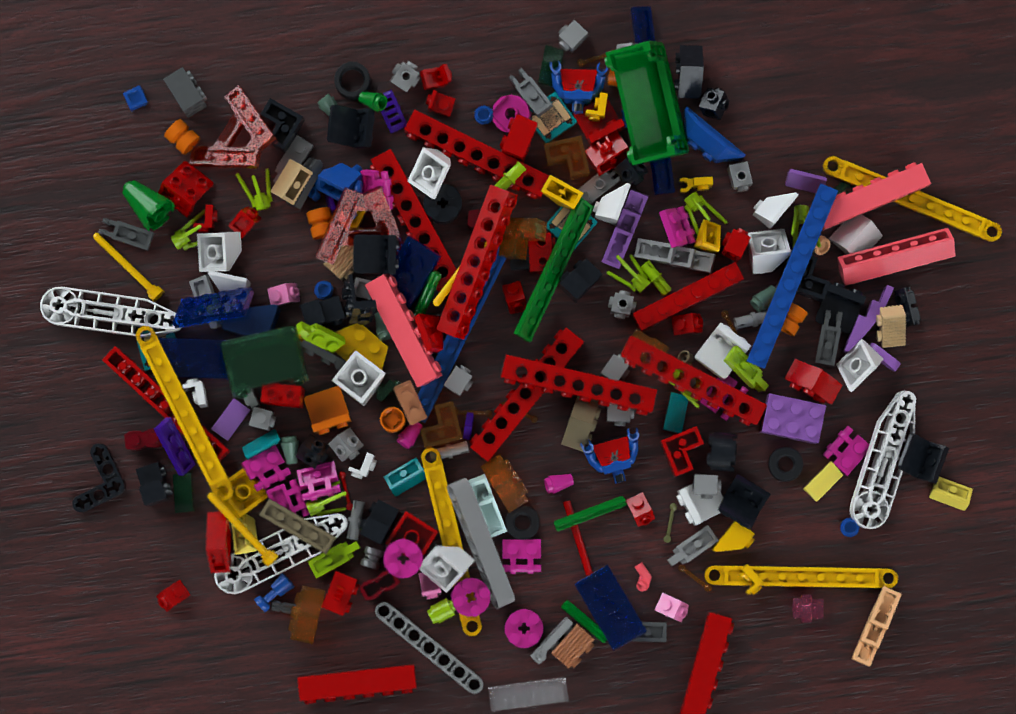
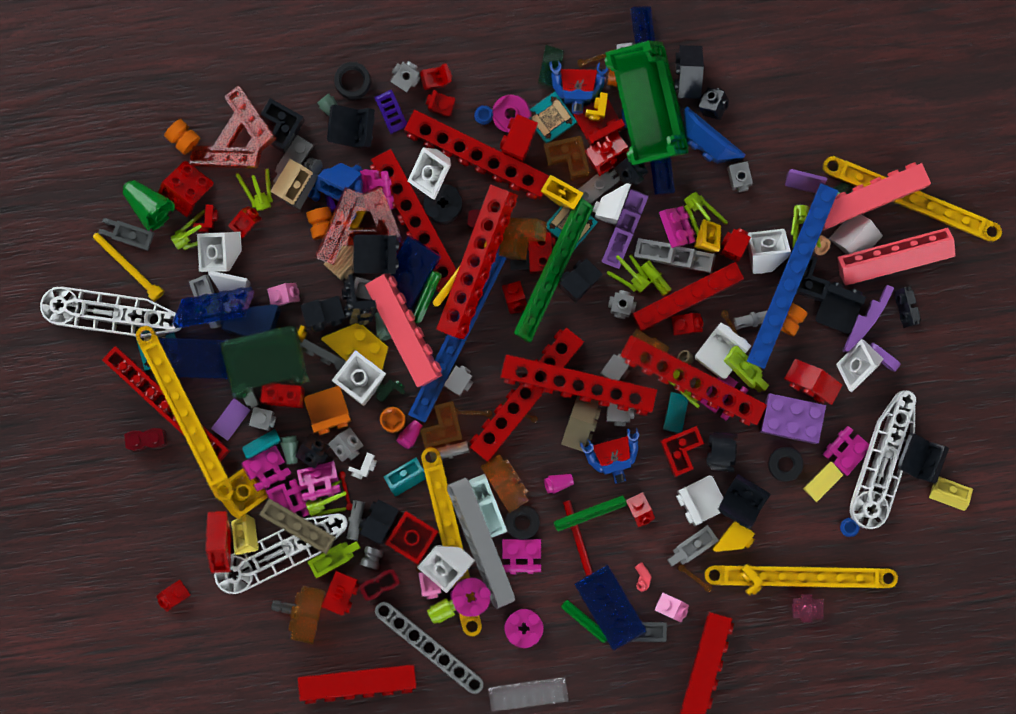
(108, 480): black beam -> none
(135, 98): blue tile -> none
(153, 484): black brick -> none
(174, 446): dark purple plate -> none
(183, 493): clear green slope -> none
(186, 94): dark grey brick -> none
(199, 394): white bracket -> none
(267, 555): yellow piece -> none
(279, 587): blue piece -> none
(320, 336): lime hinge -> none
(323, 290): blue plate -> none
(373, 100): green cone -> none
(394, 551): dark pink plate -> none
(410, 402): nougat brick -> none
(427, 328): red wing -> none
(468, 425): dark purple tile -> none
(509, 177): lime axle -> none
(531, 93): dark grey hinge -> none
(551, 640): light grey hinge -> none
(572, 36): light grey brick -> none
(572, 646): nougat brick -> none
(667, 538): olive hinge -> none
(700, 183): yellow plate -> none
(706, 485): light grey brick -> none
(763, 299): sand green cone -> none
(773, 208): white slope -> none
(829, 340): dark grey hinge -> none
(876, 626): light nougat slope -> none
(891, 326): tan brick -> none

